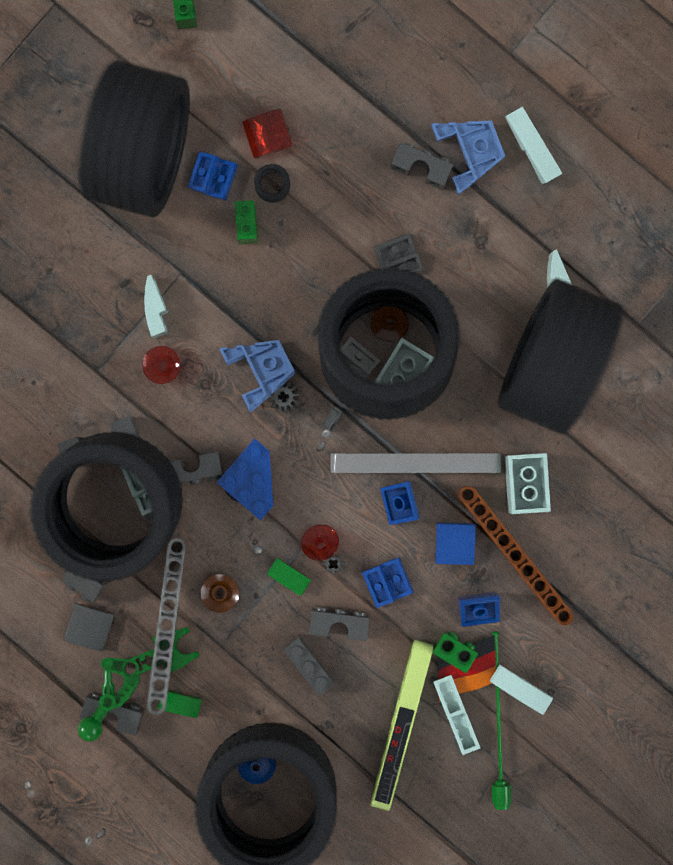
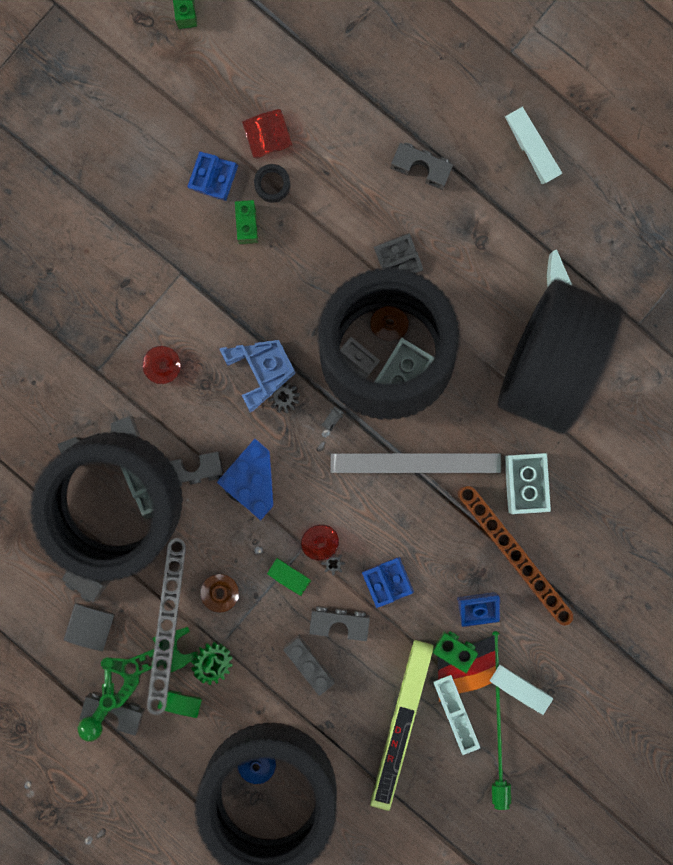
(134, 138): black tyre -> none
(154, 308): light aqua slope -> none
(211, 663): none -> green gear
(399, 503): blue slope -> none
(455, 543): blue slope -> none
(479, 146): medium blue wing -> none

